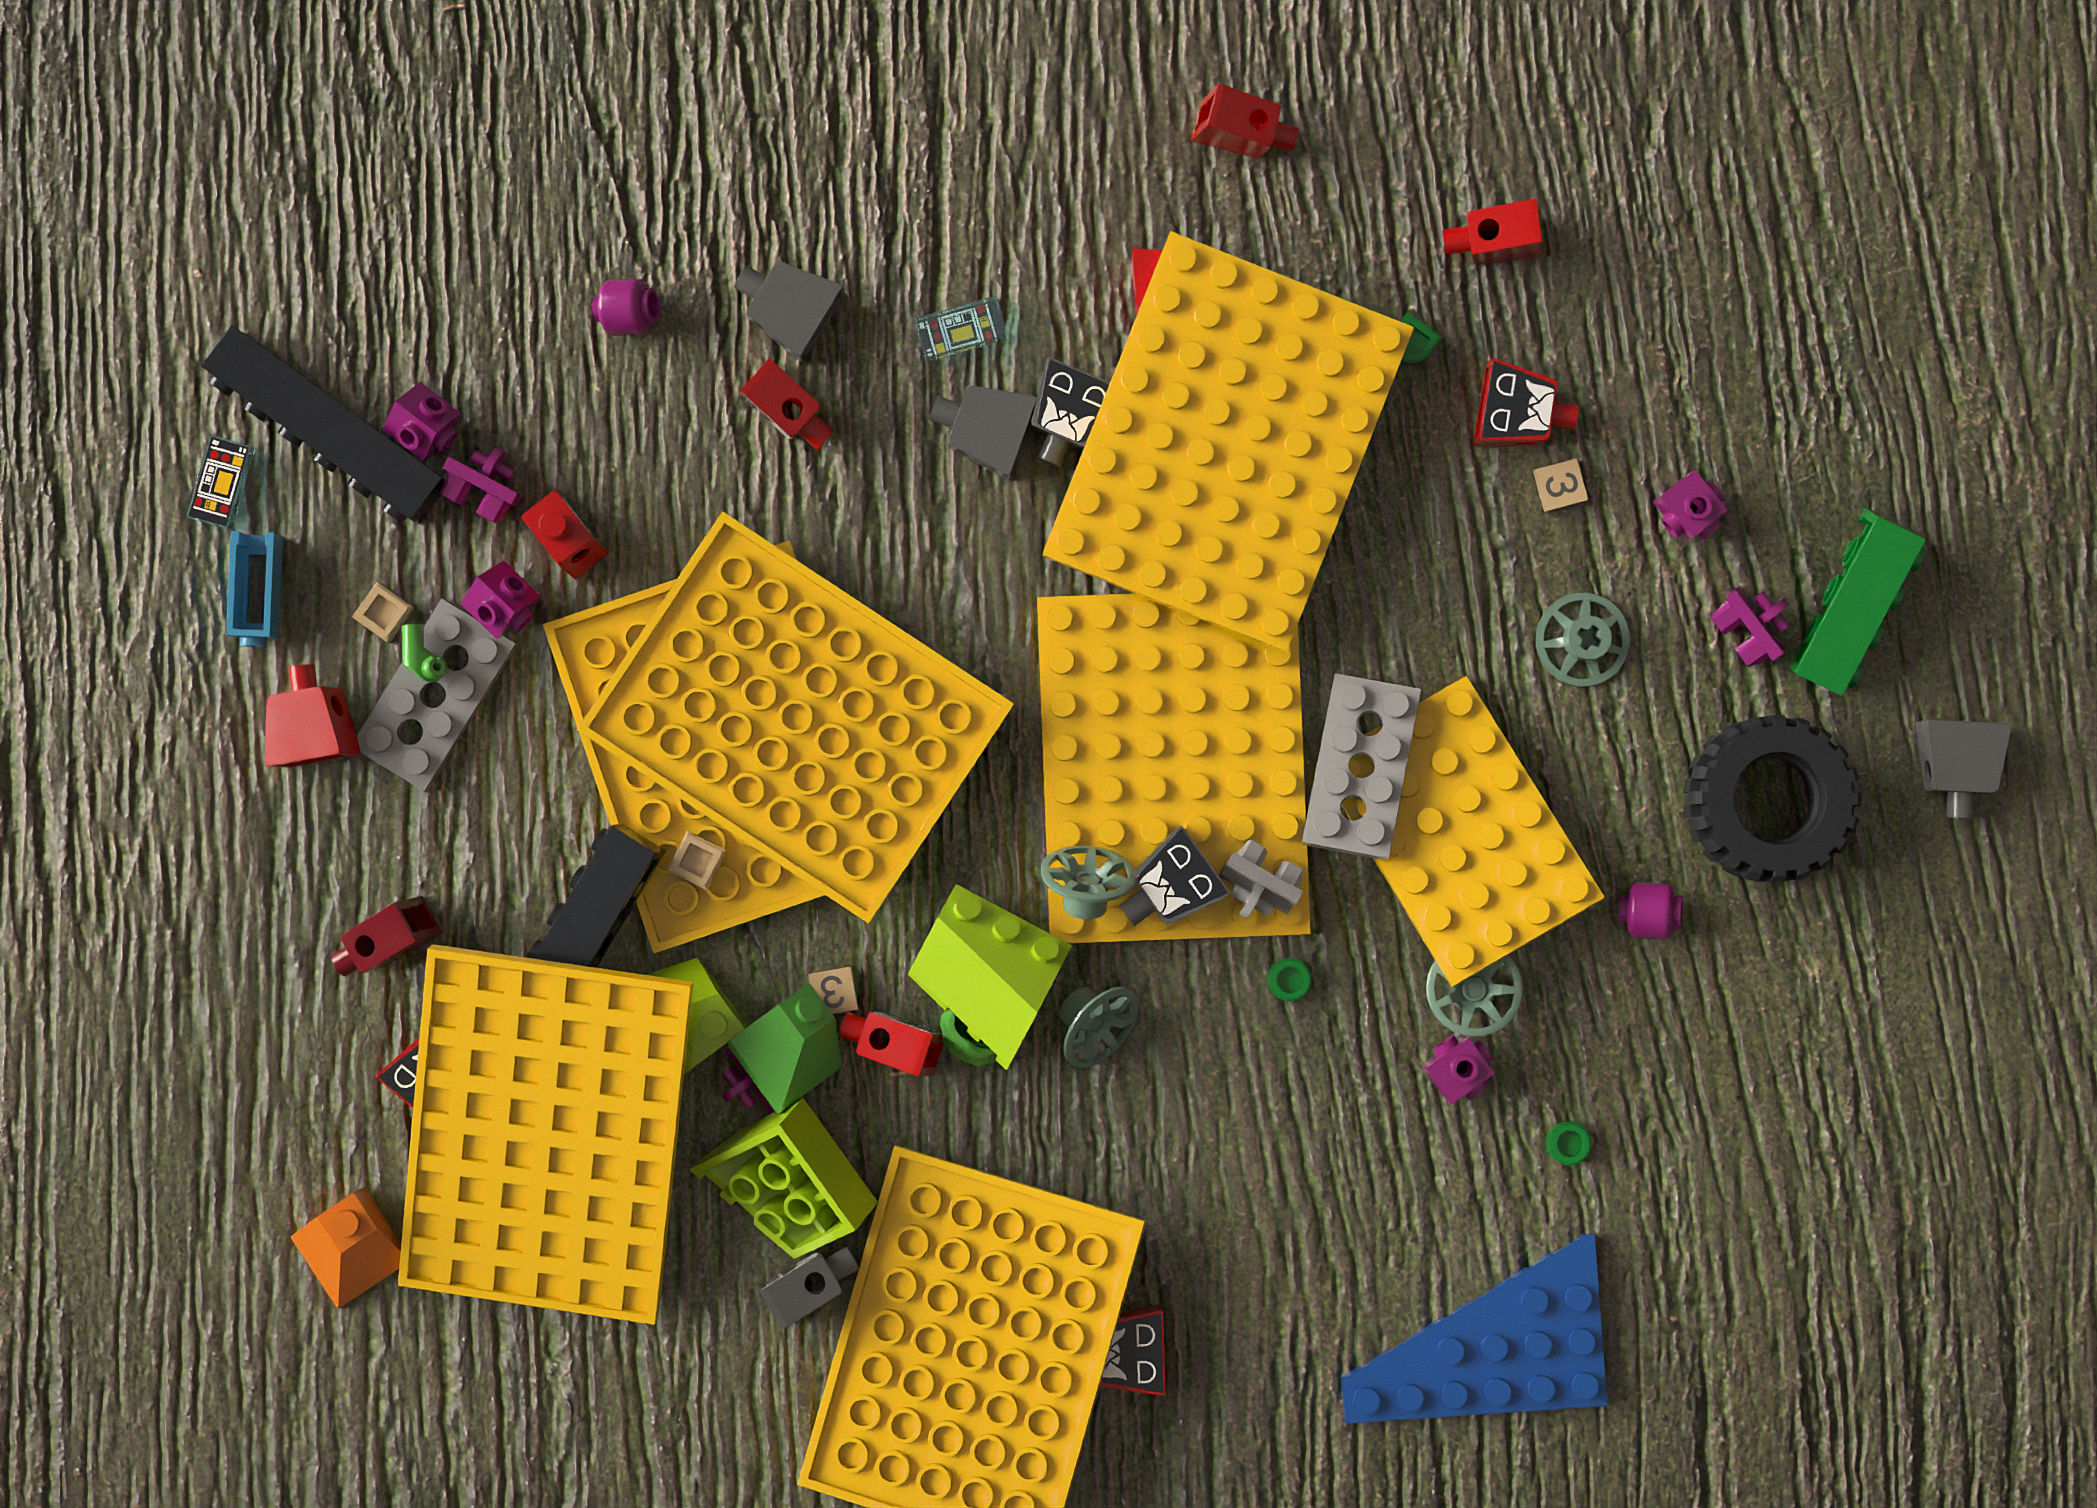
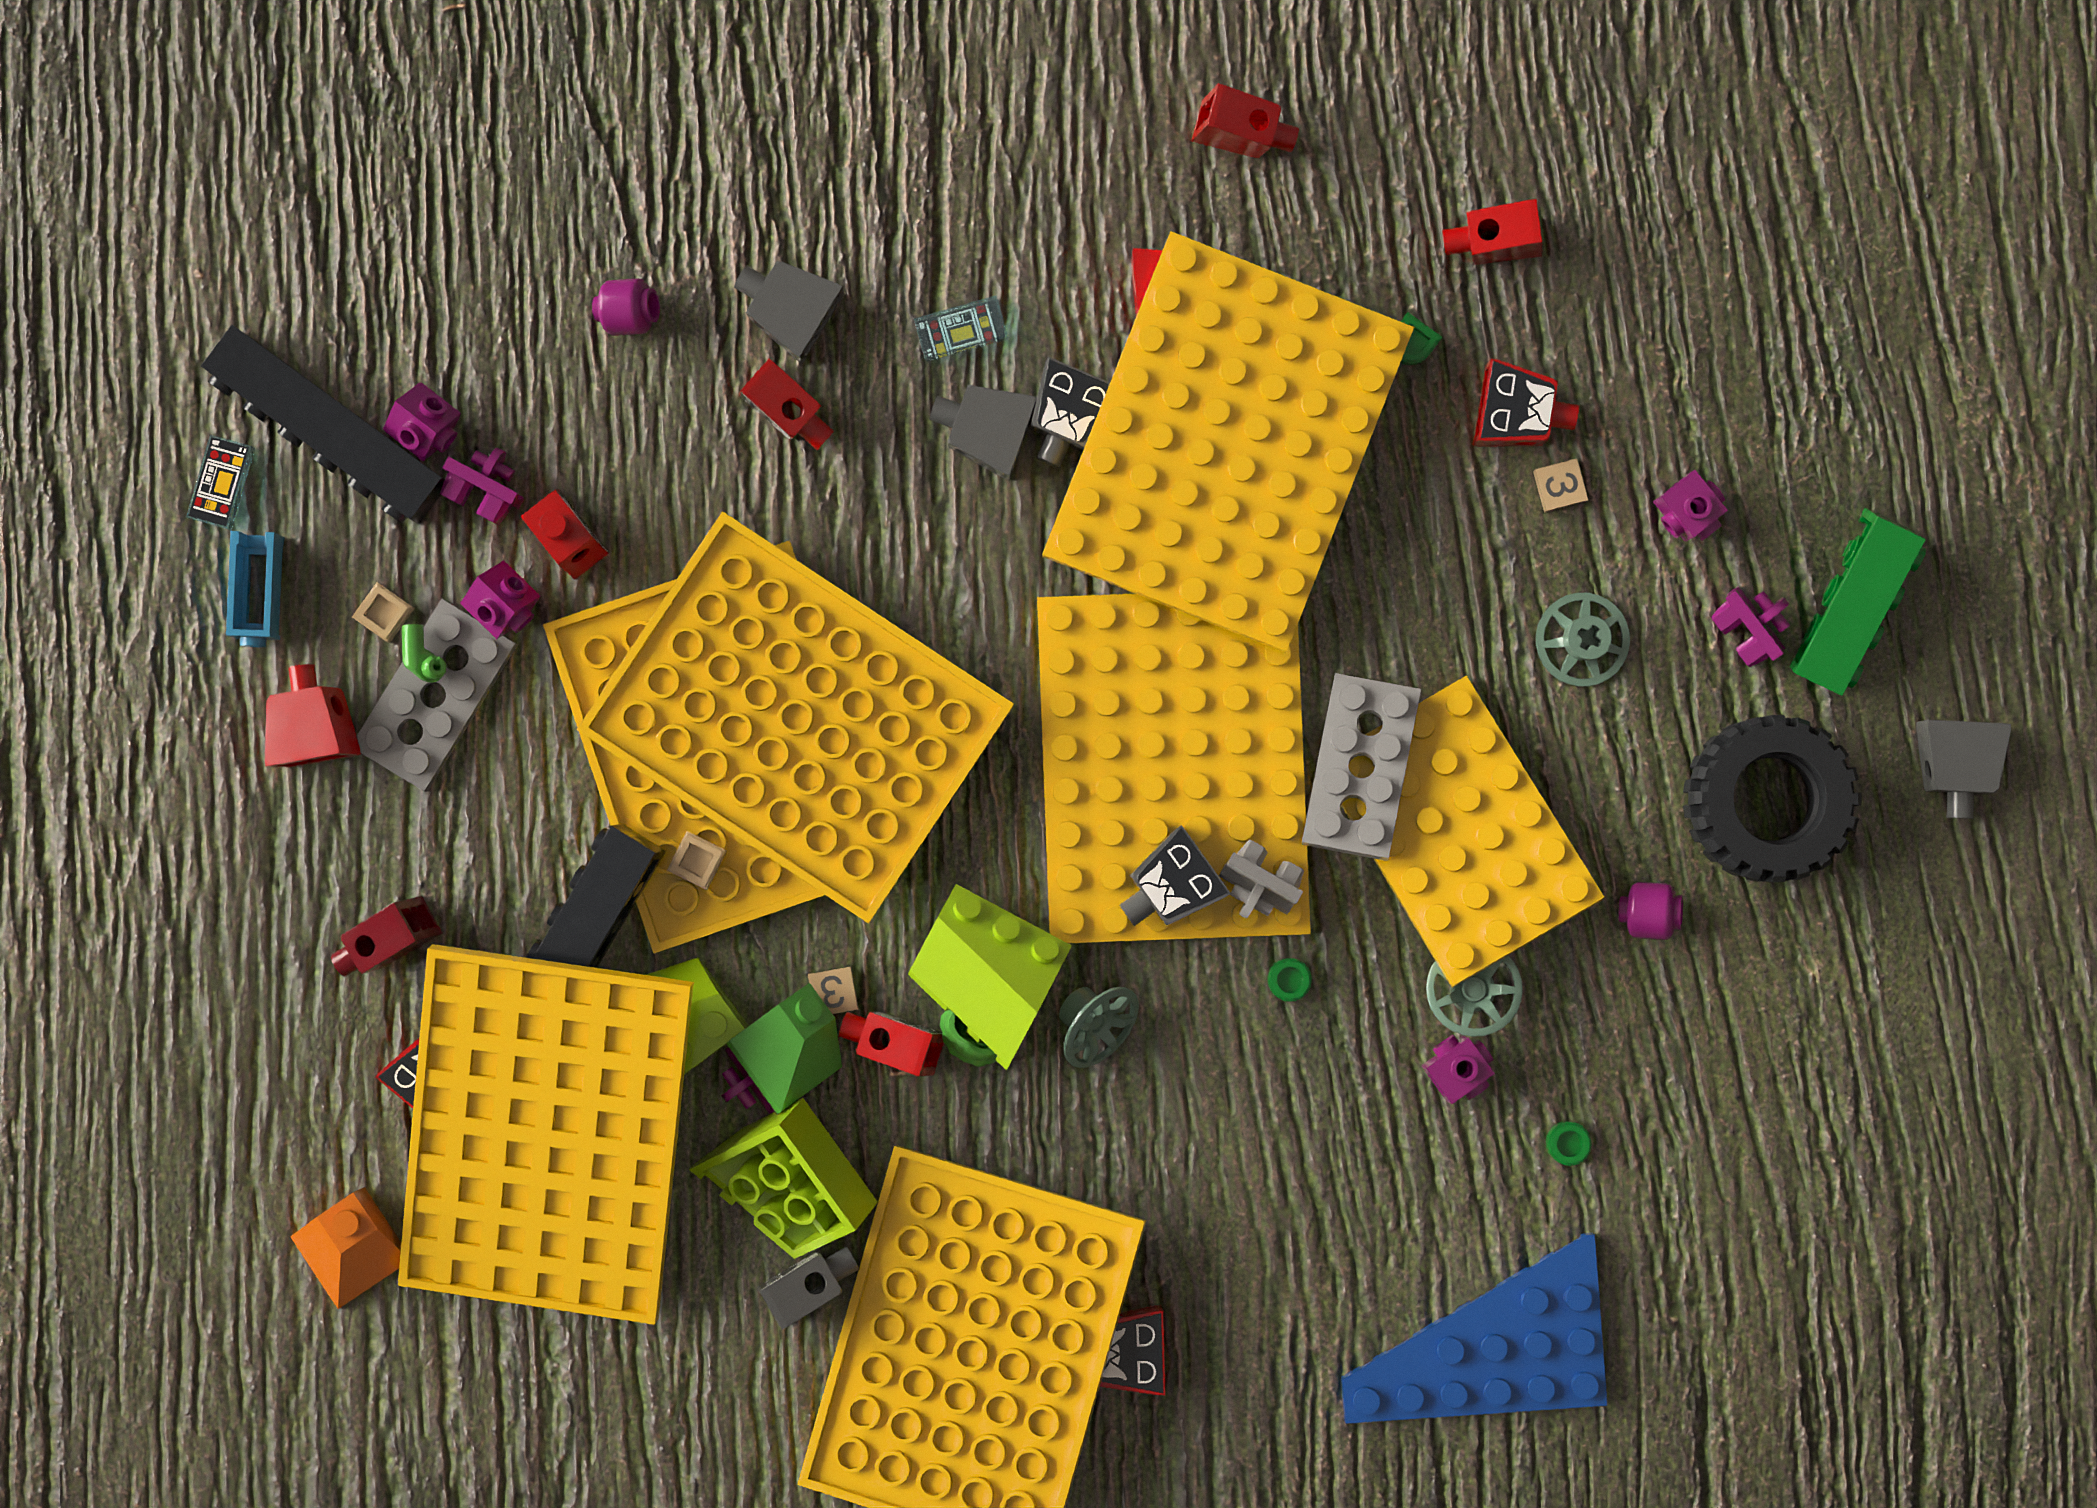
(1086, 885): sand green wheel -> none

